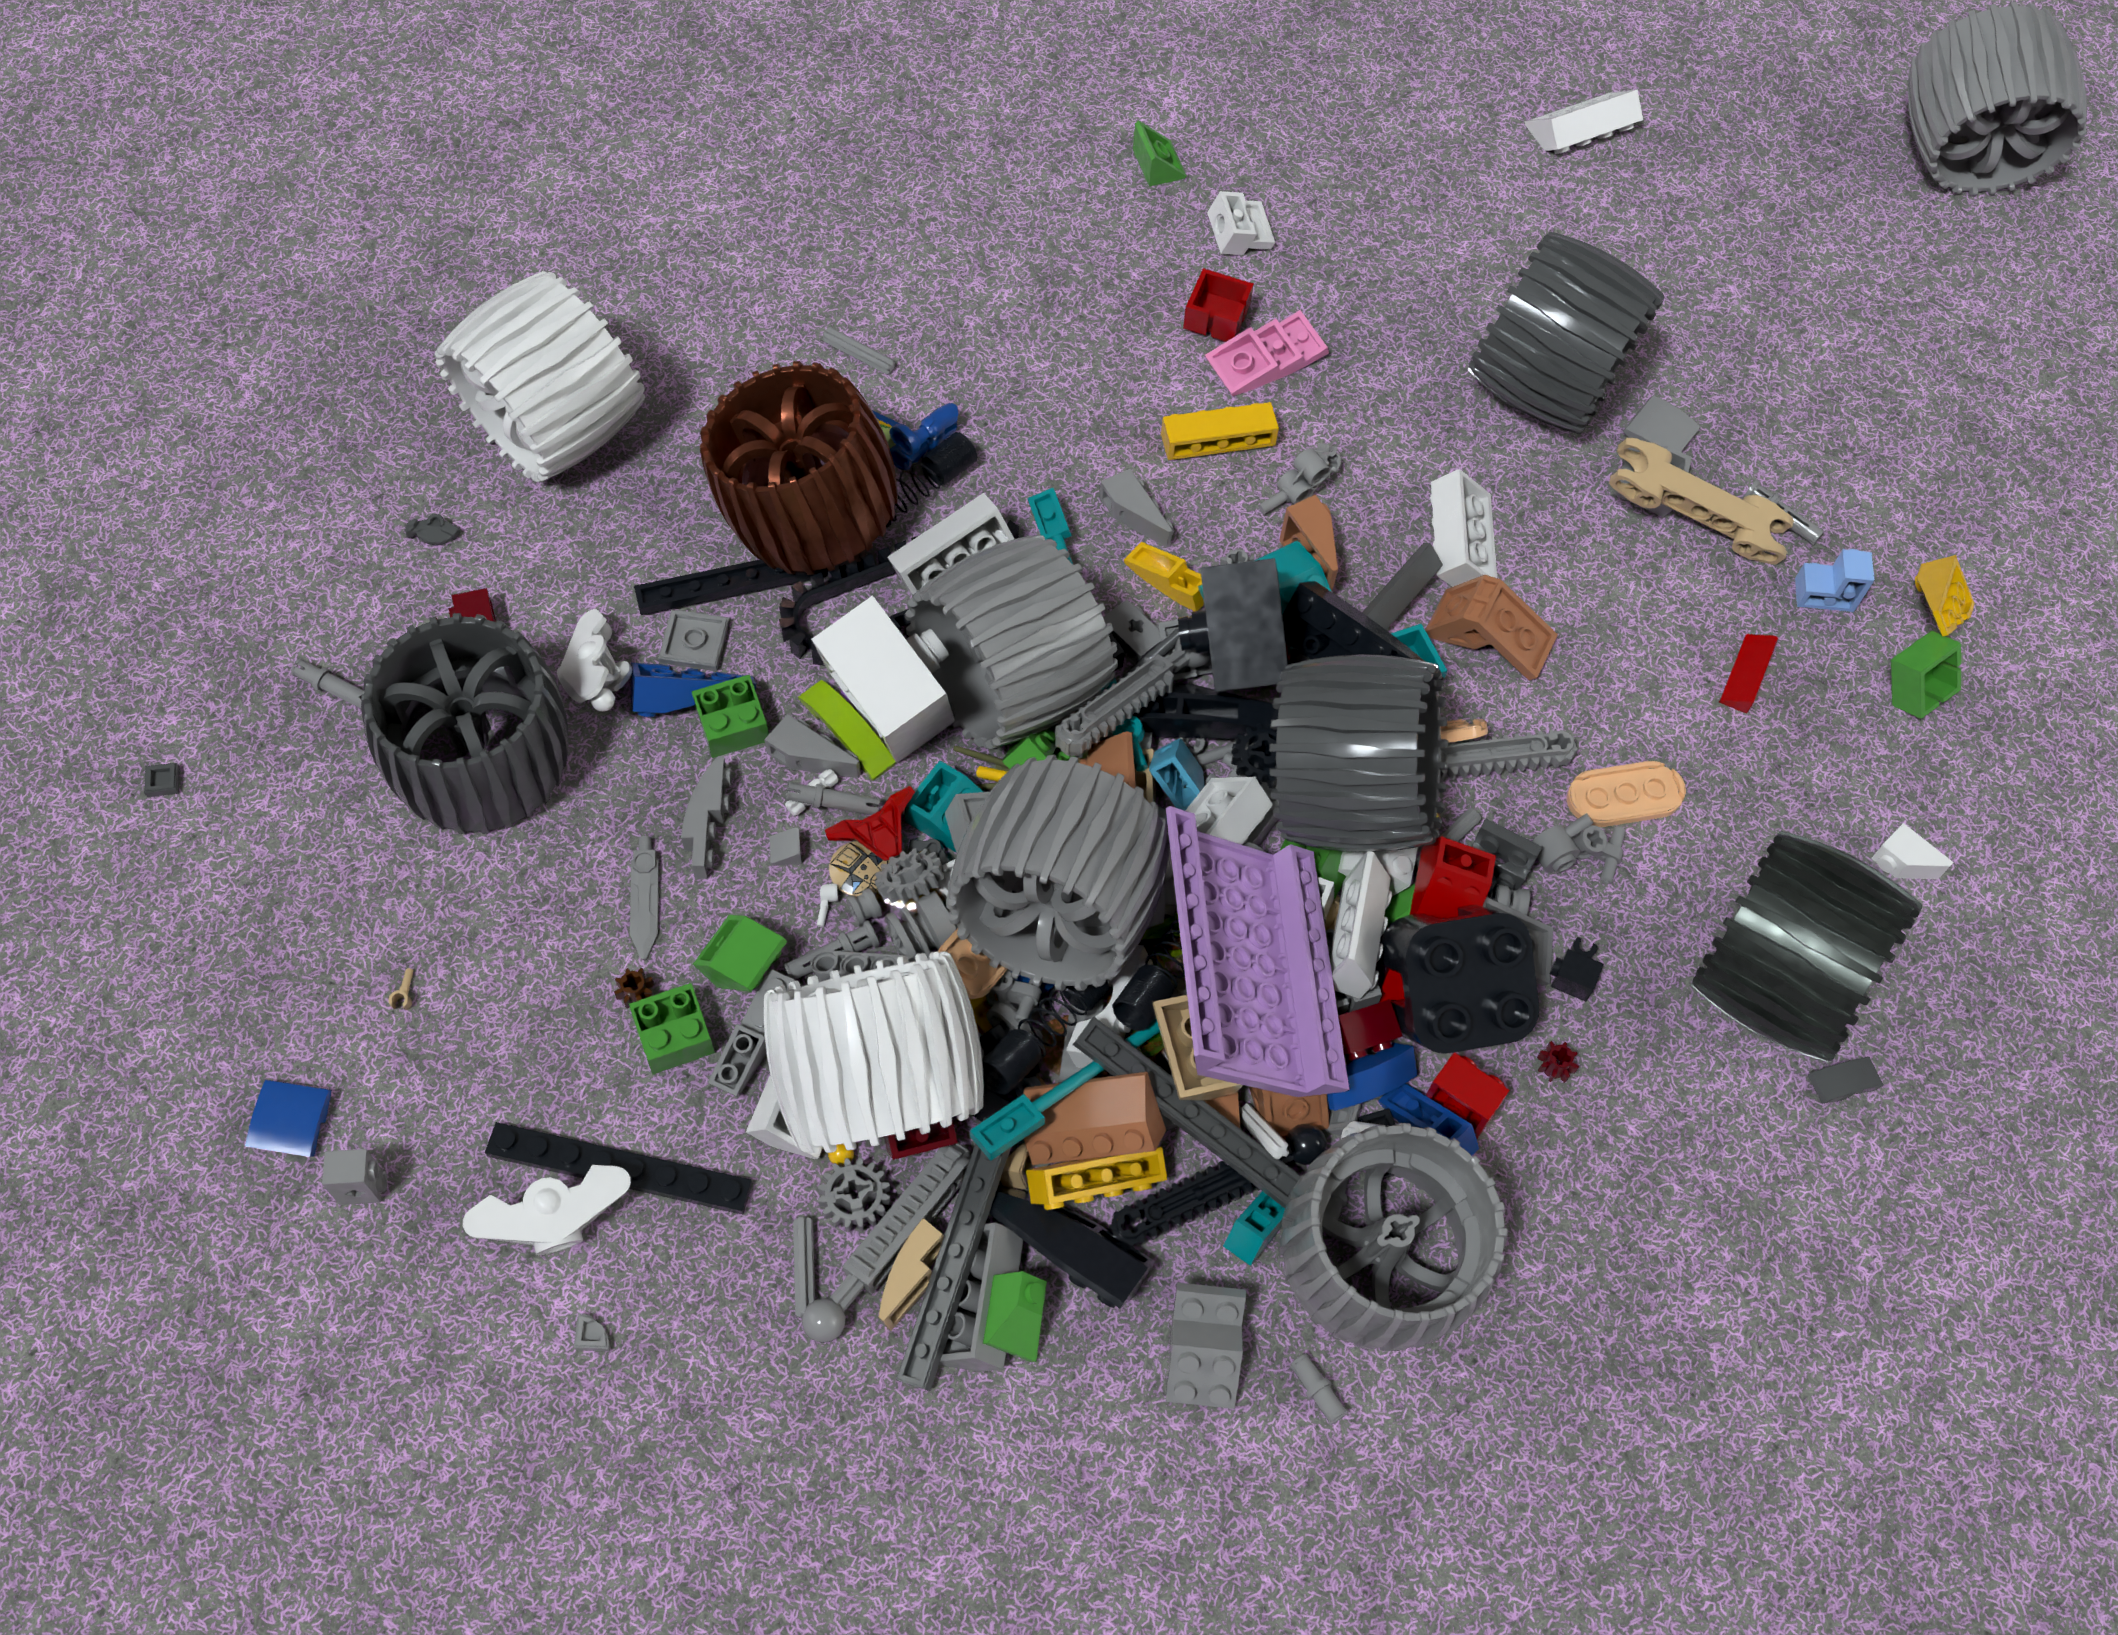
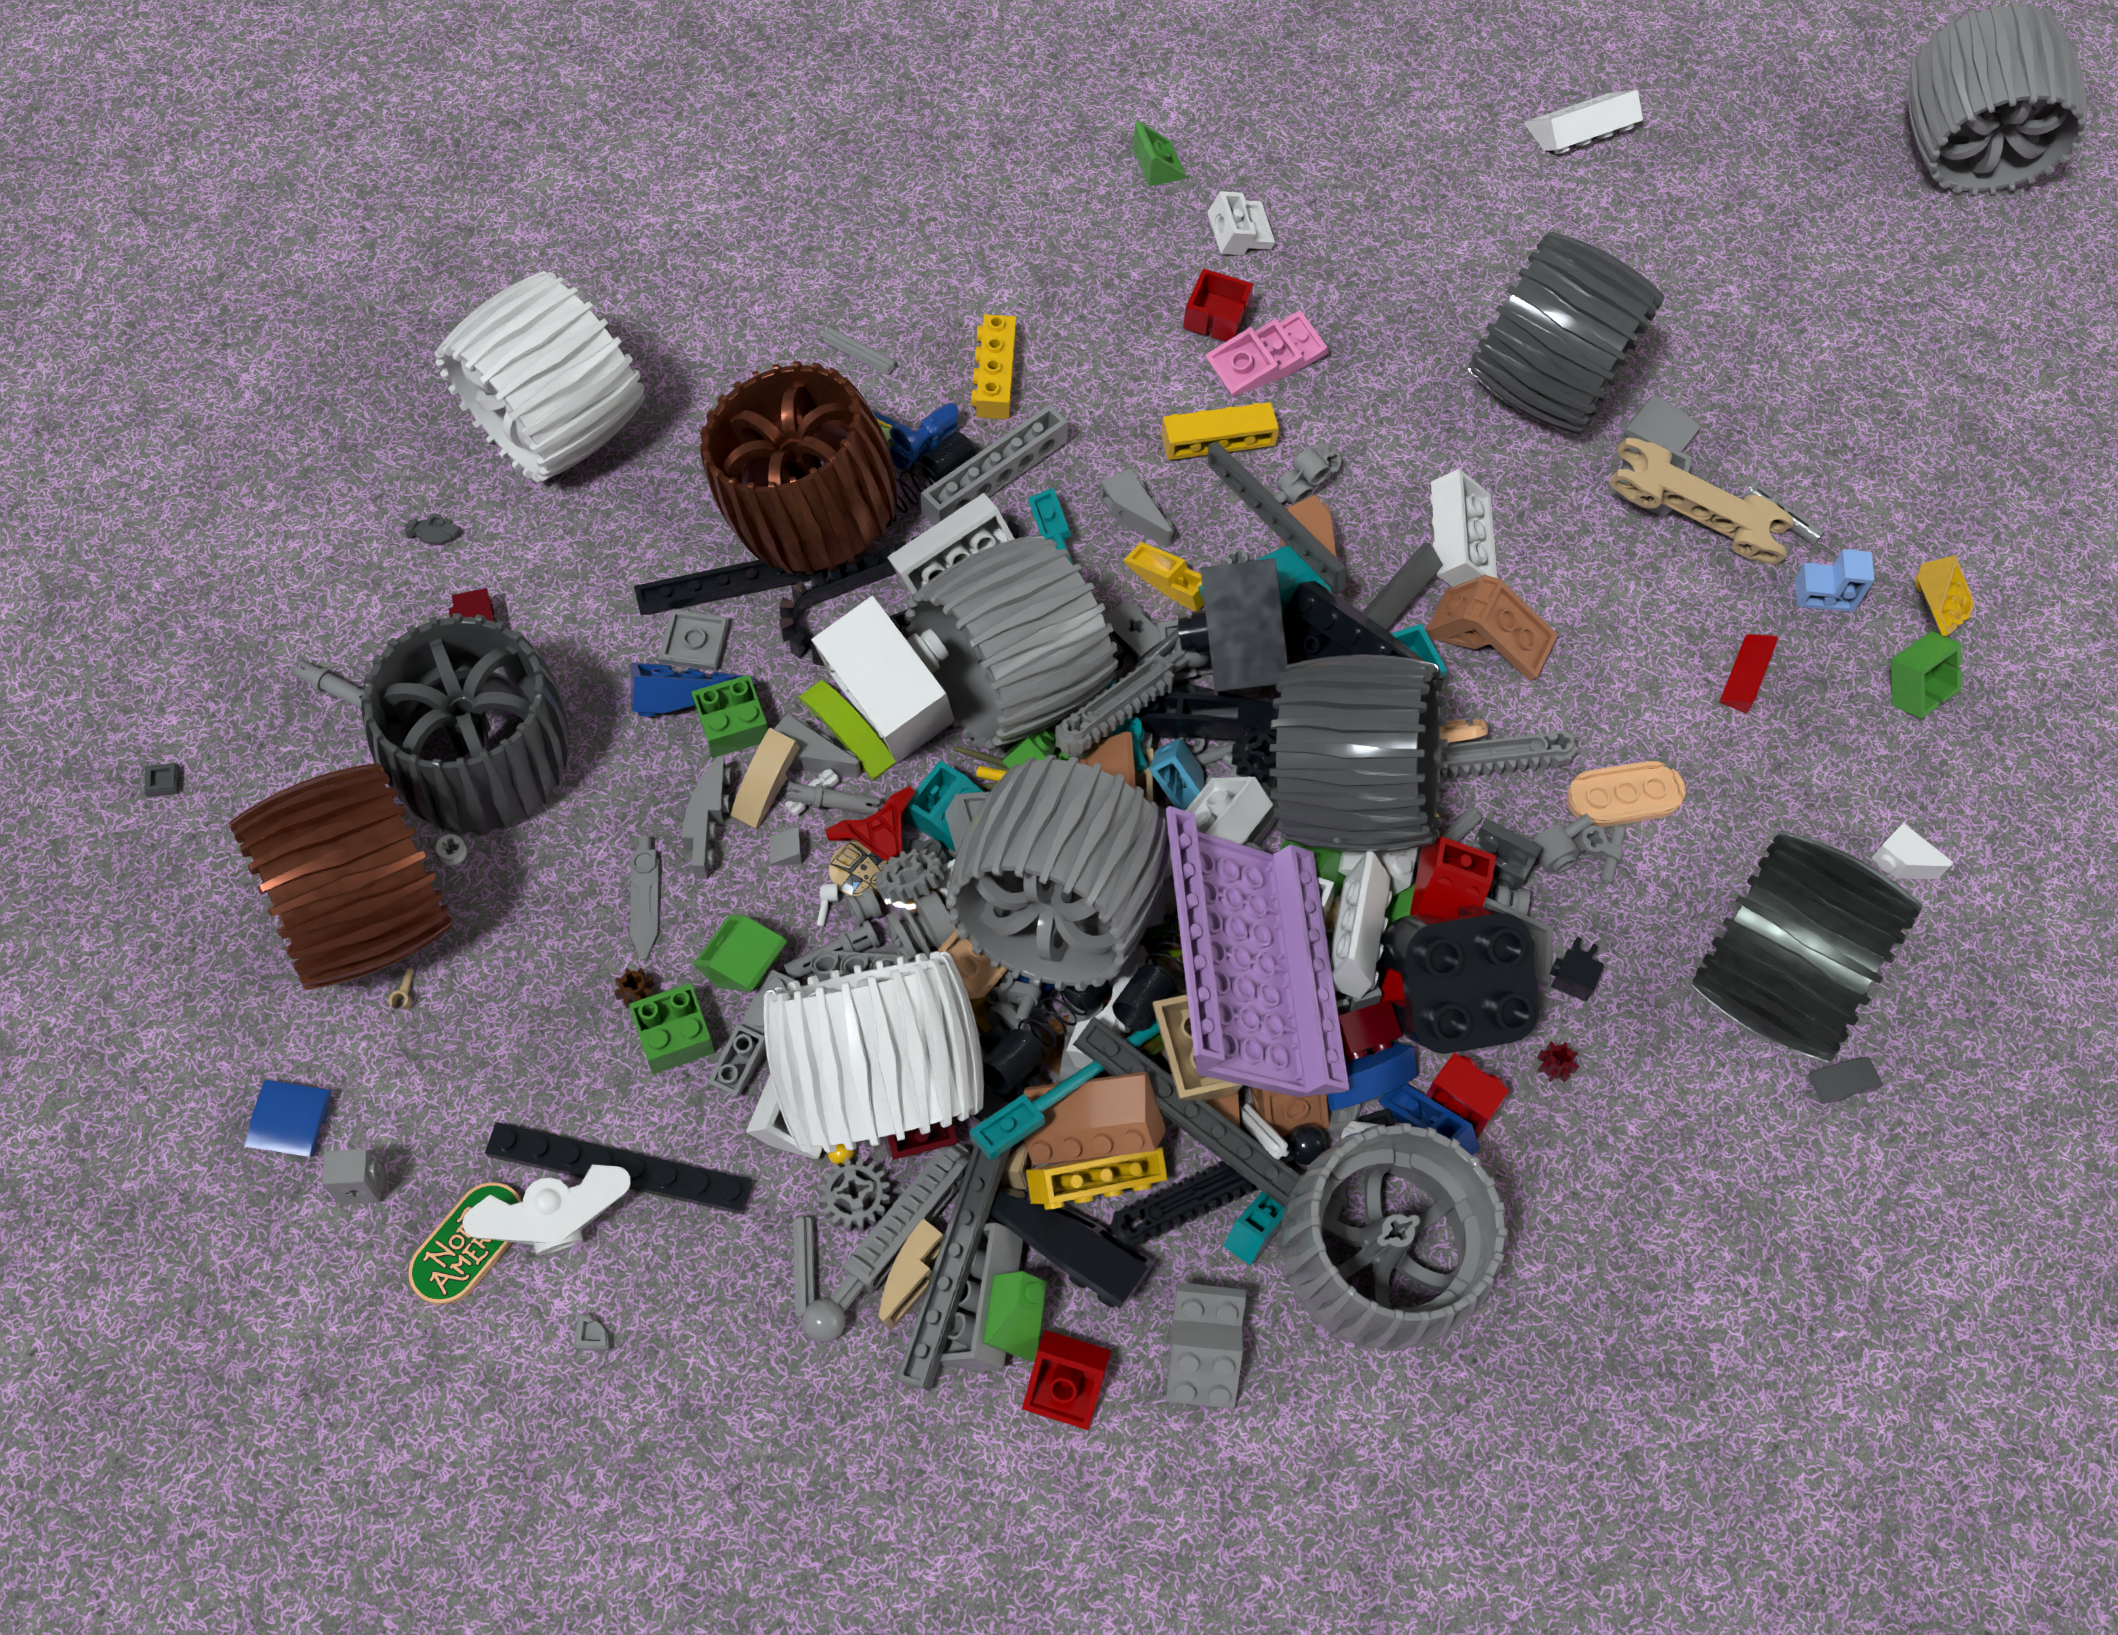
(342, 875): none -> copper wheel
(452, 1261): none -> tile
(458, 856): none -> white bush
(588, 666): white piece -> none
(764, 778): none -> tan slope
(995, 366): none -> yellow brick
(996, 464): none -> light grey brick
(1066, 1379): none -> red slope
(1277, 518): none -> dark grey tile
(1318, 1389): light grey pin -> none

